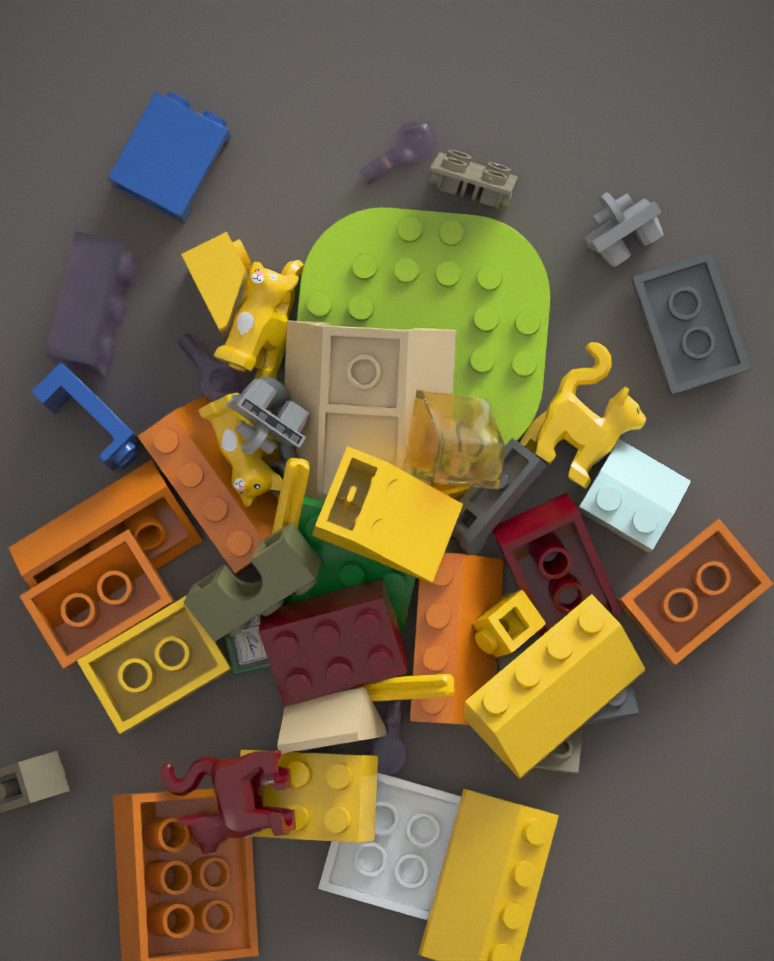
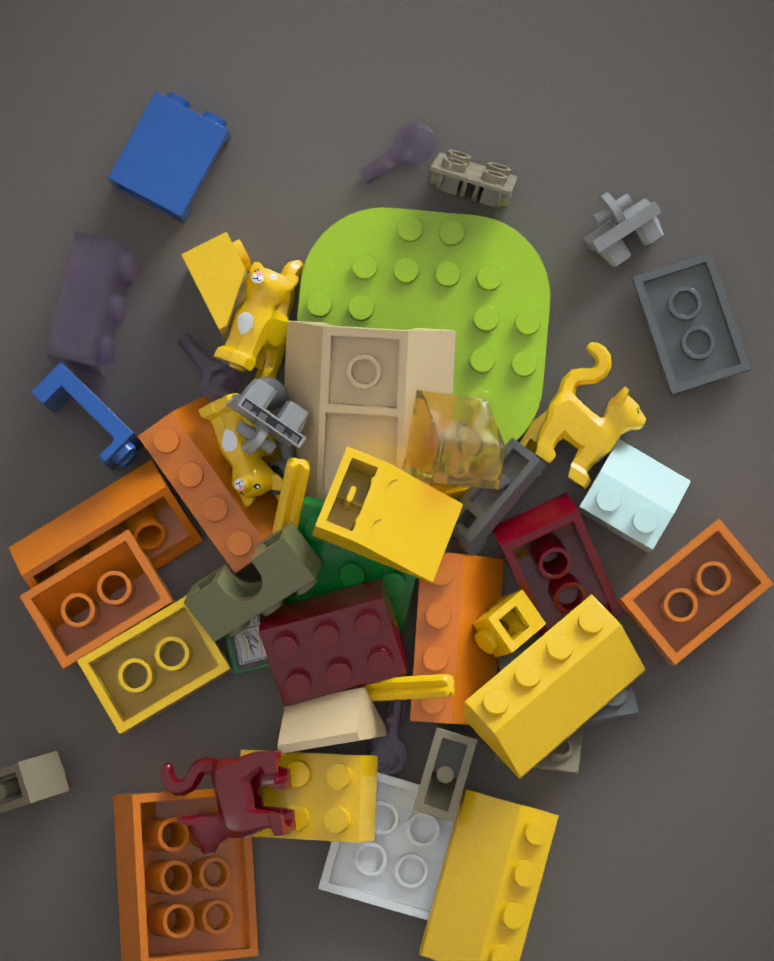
(445, 774): none -> dark tan slope

